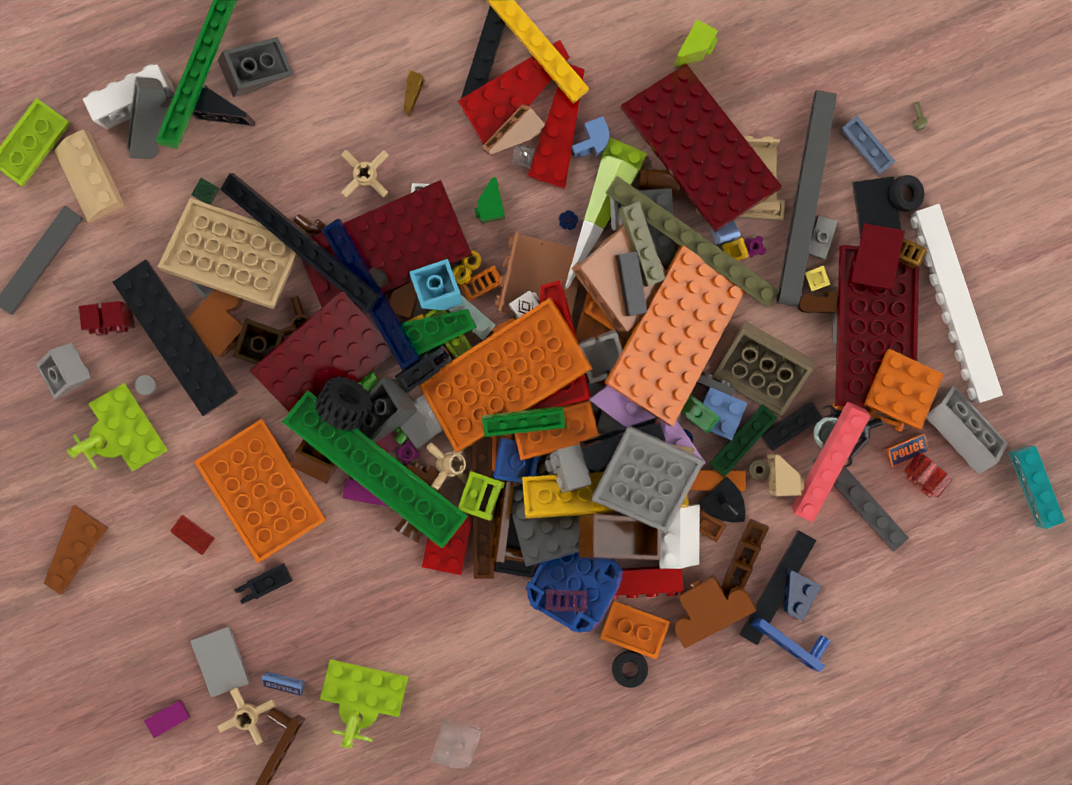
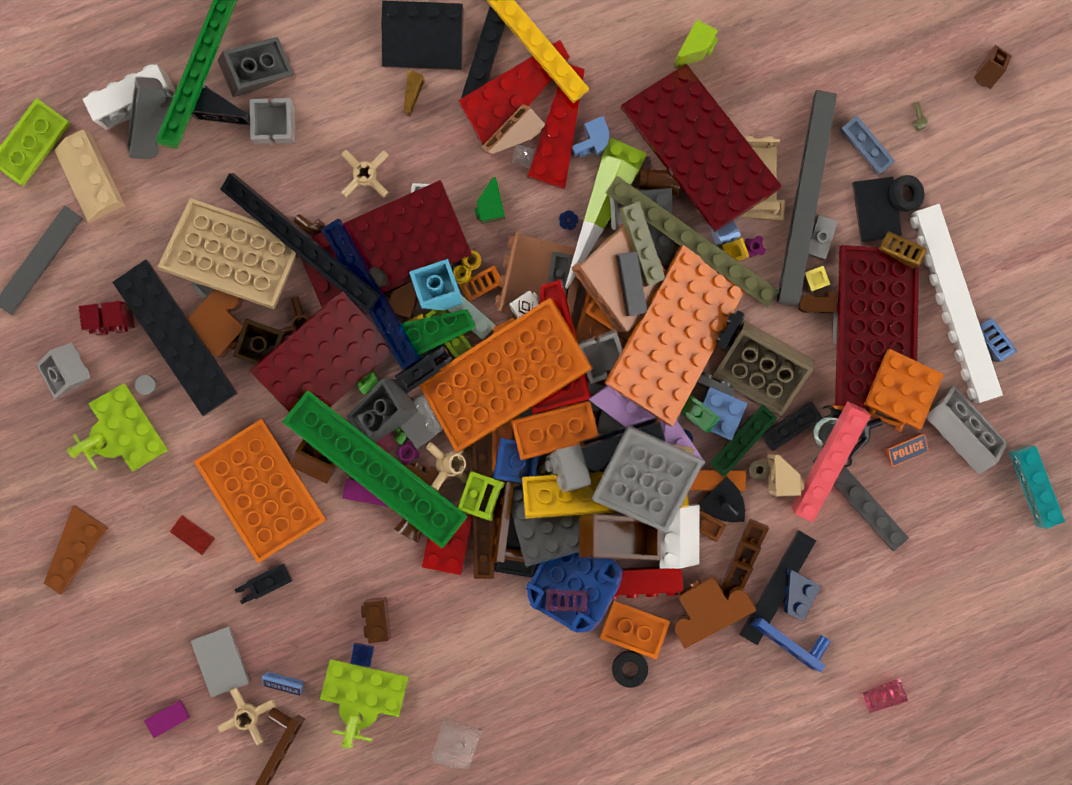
(205, 191): clear green plate -> none
(271, 122): none -> light grey piece
(343, 403): black tyre -> none
(362, 654): none -> clear blue plate
(377, 620): none -> reddish brown brick
(422, 35): none -> black slope
(523, 421): green tile -> none
(559, 268): none -> dark grey hinge
(734, 322): none -> black plate
(877, 256): dark red tile -> none
(890, 686): none -> clear pink slope
(927, 475): clear red brick -> none
(992, 67): none -> reddish brown slope
(1005, 342): none -> medium blue slope

